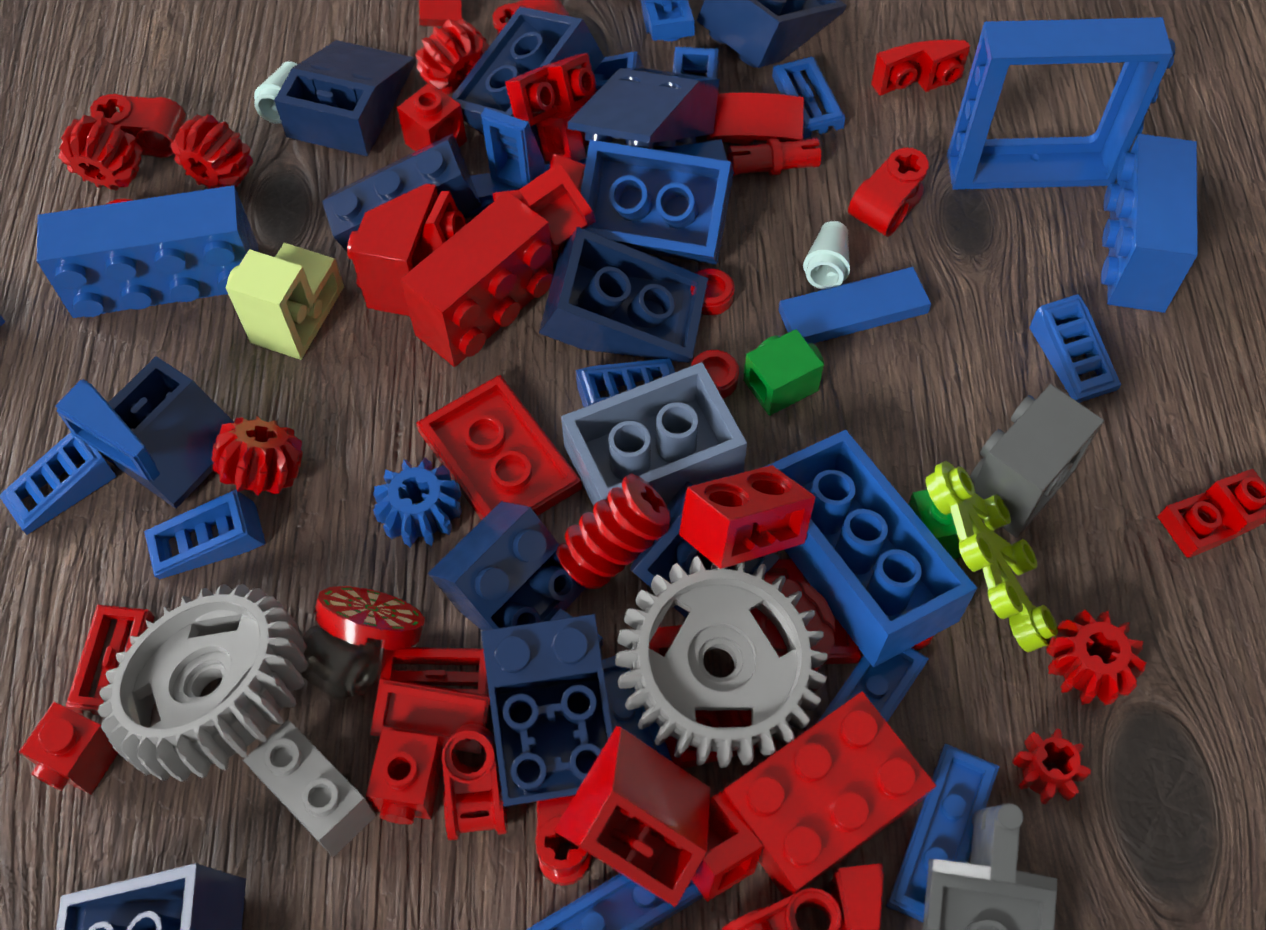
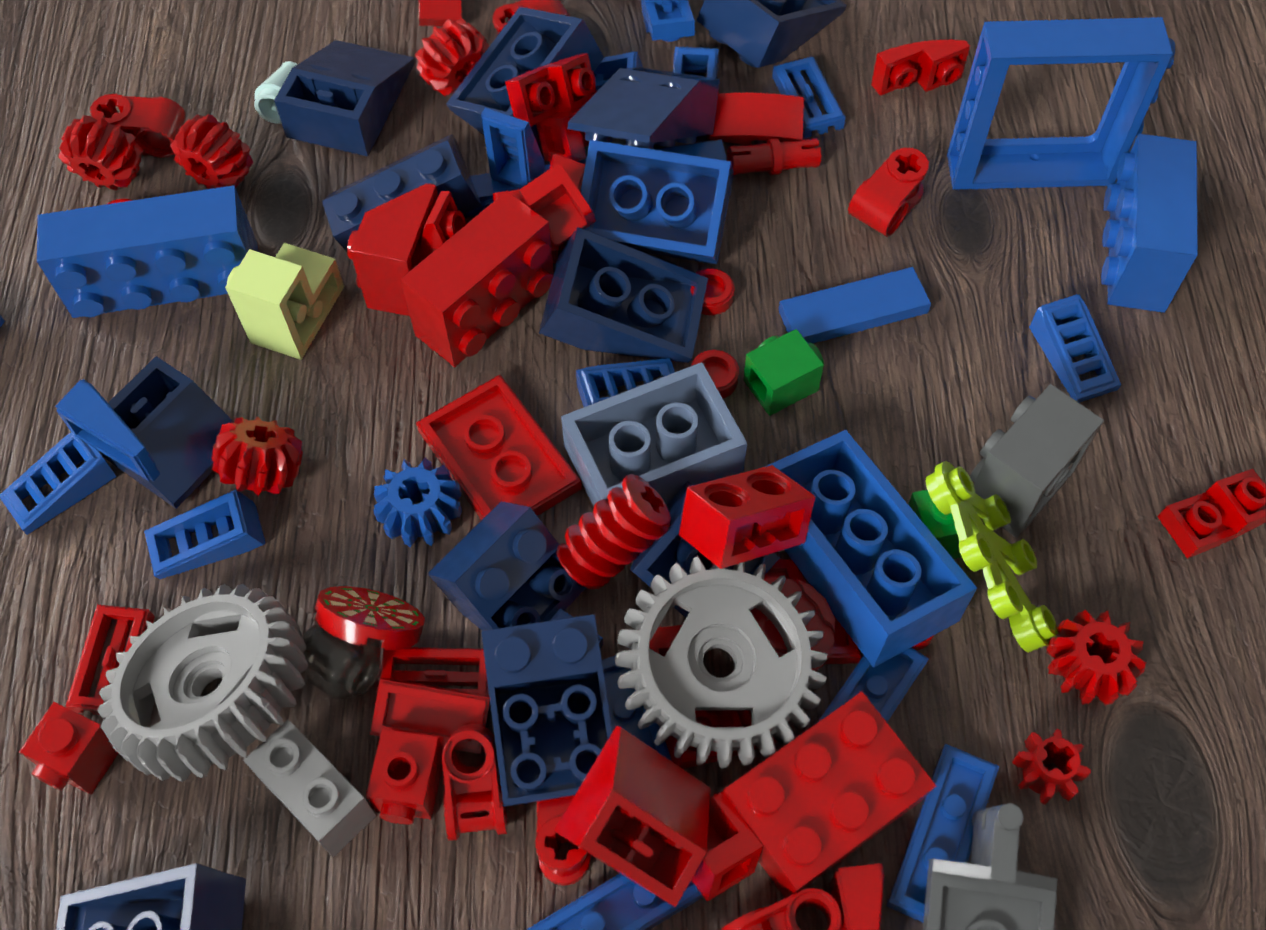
(430, 117): red brick -> none
(828, 257): light aqua cone -> none

